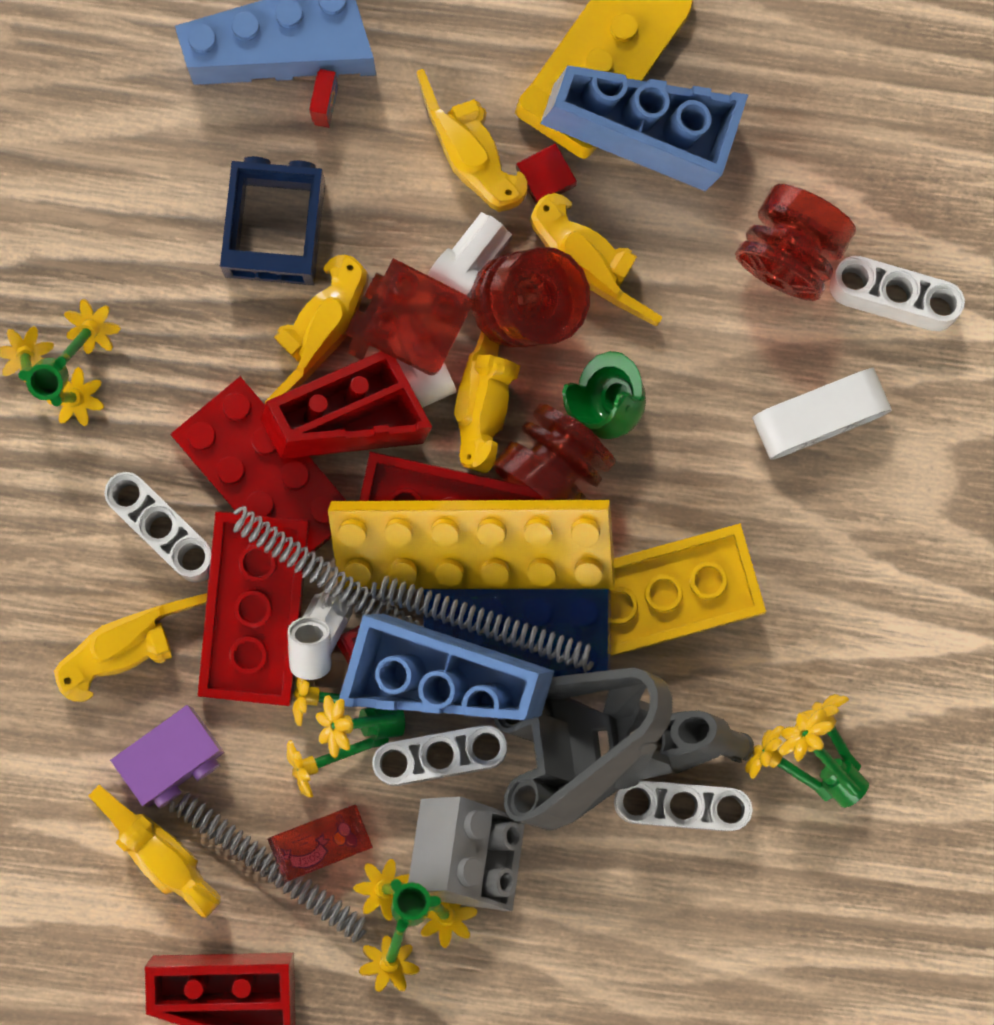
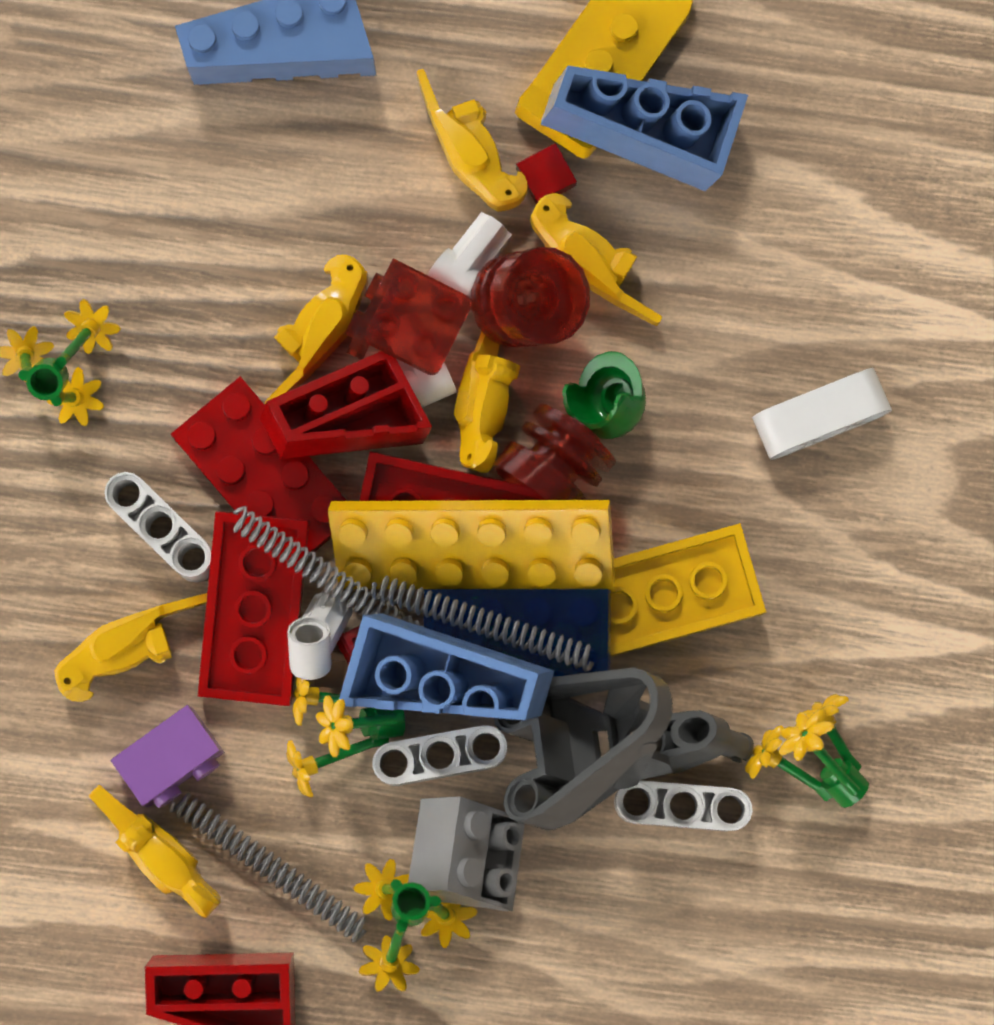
(271, 266): dark blue window -> none
(320, 843): clear red tile -> none
(323, 98): red tile -> none
(795, 242): clear red wheel -> none
(918, 288): white beam -> none

